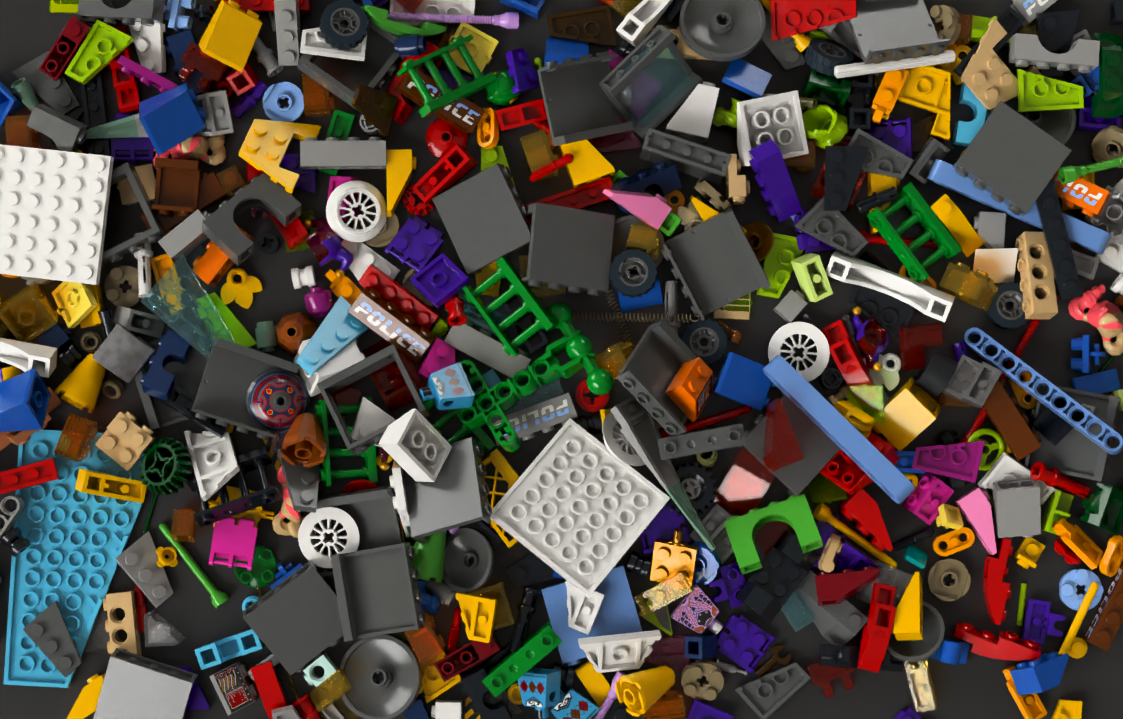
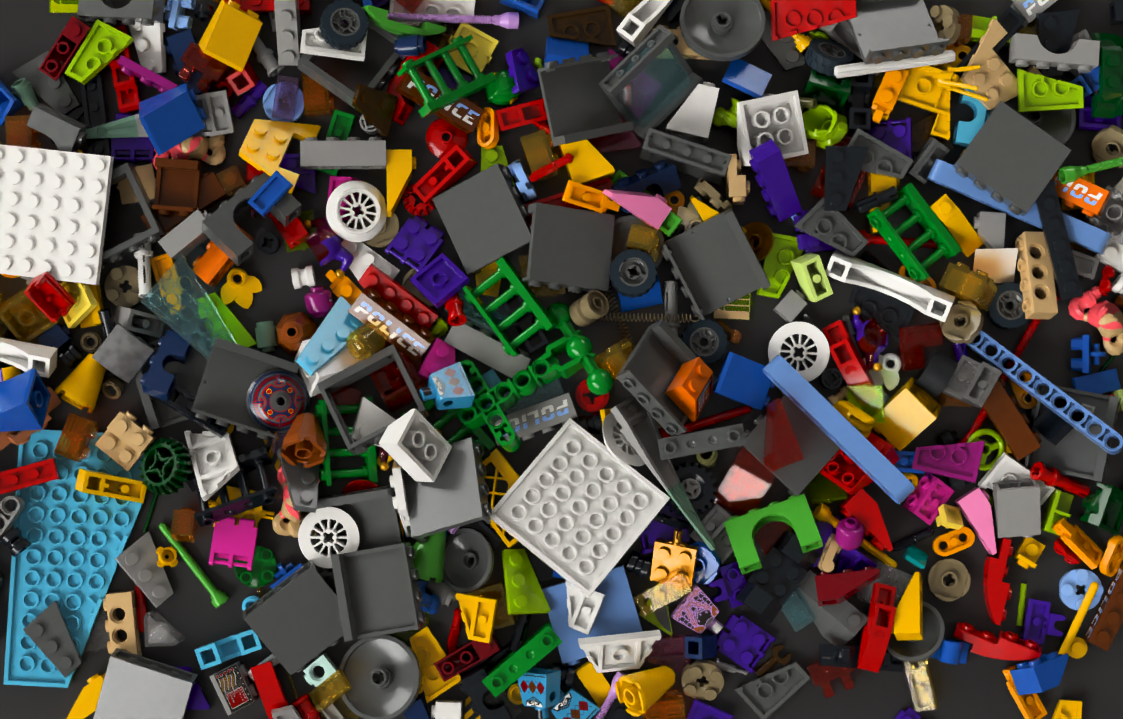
(49, 296): none -> red hinge
(270, 193): none -> blue tile
(285, 98): none -> clear purple plate
(365, 341): none -> clear yellow helmet
(426, 641): clear orange brick -> none
(521, 584): none -> lime wing
(522, 180): none -> light blue plate
(588, 197): none -> light orange hinge
(589, 308): none -> dark tan wheel
(672, 521): none -> black piece
(849, 534): none -> magenta head
(949, 81): none -> yellow plant
(966, 332): none -> dark tan plate
(1105, 284): none -> red piece

